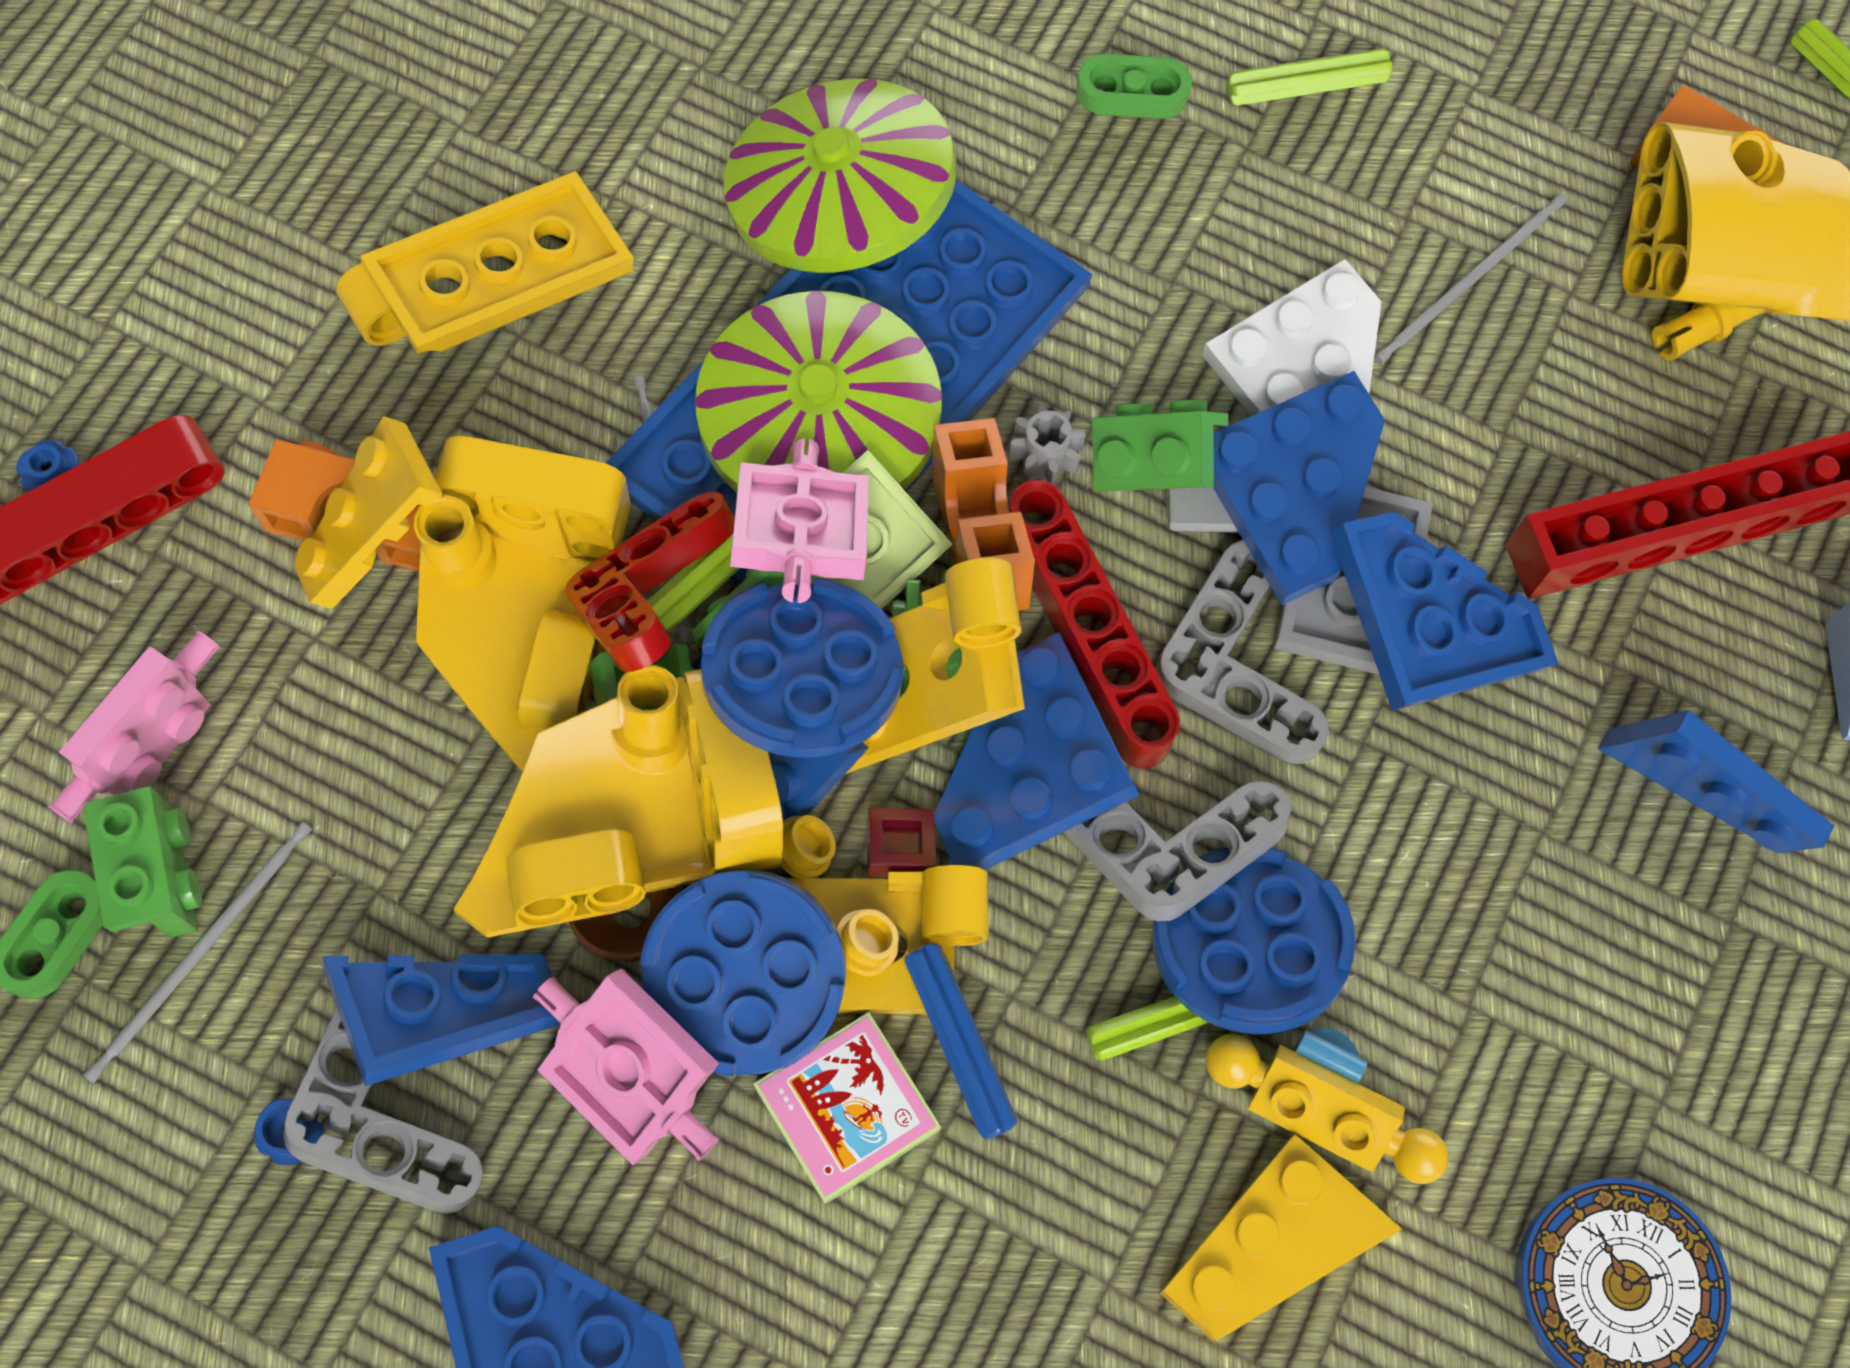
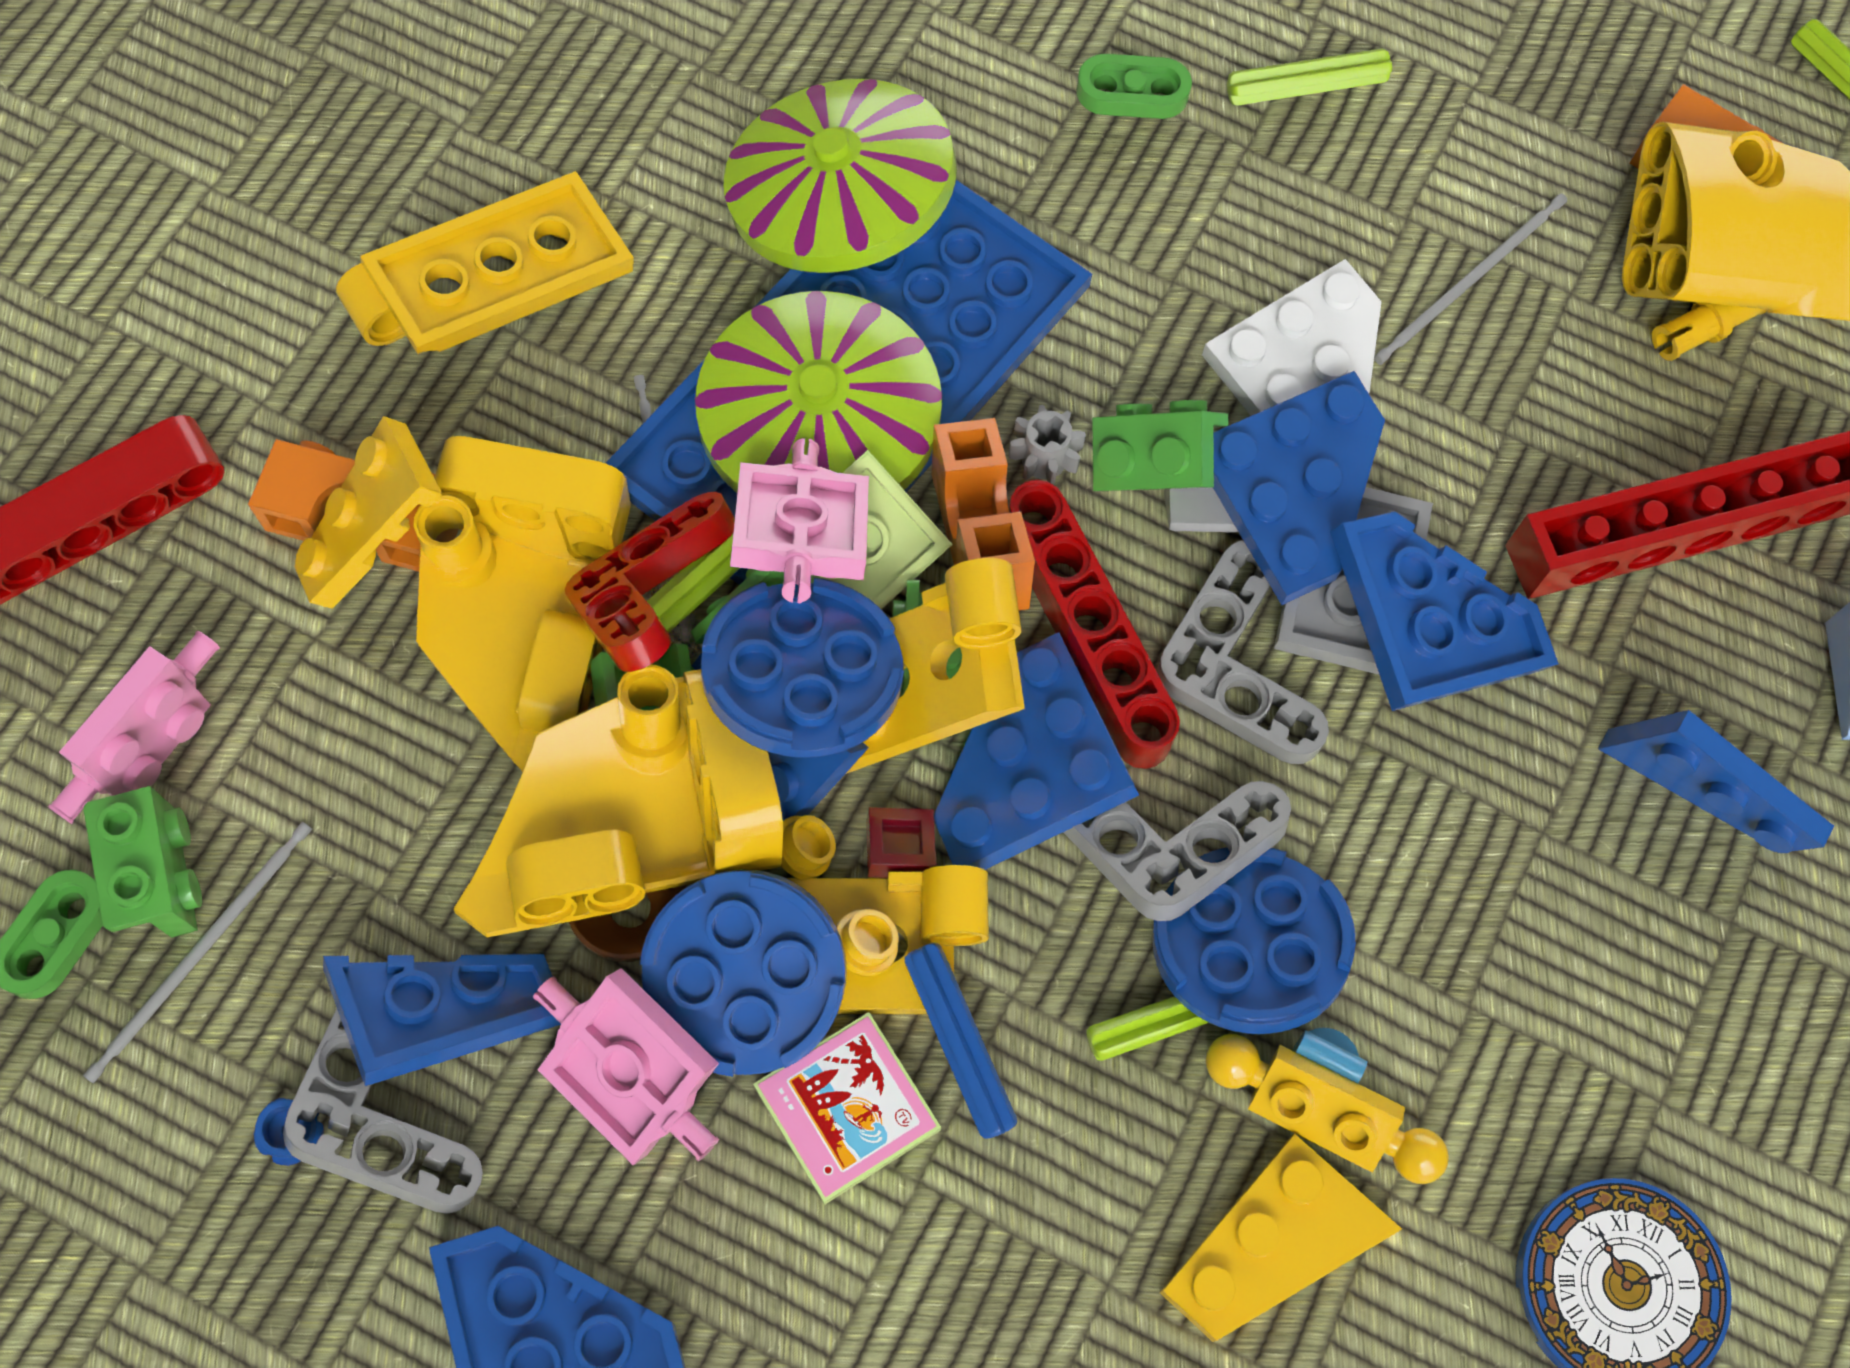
(44, 452): blue plate -> none

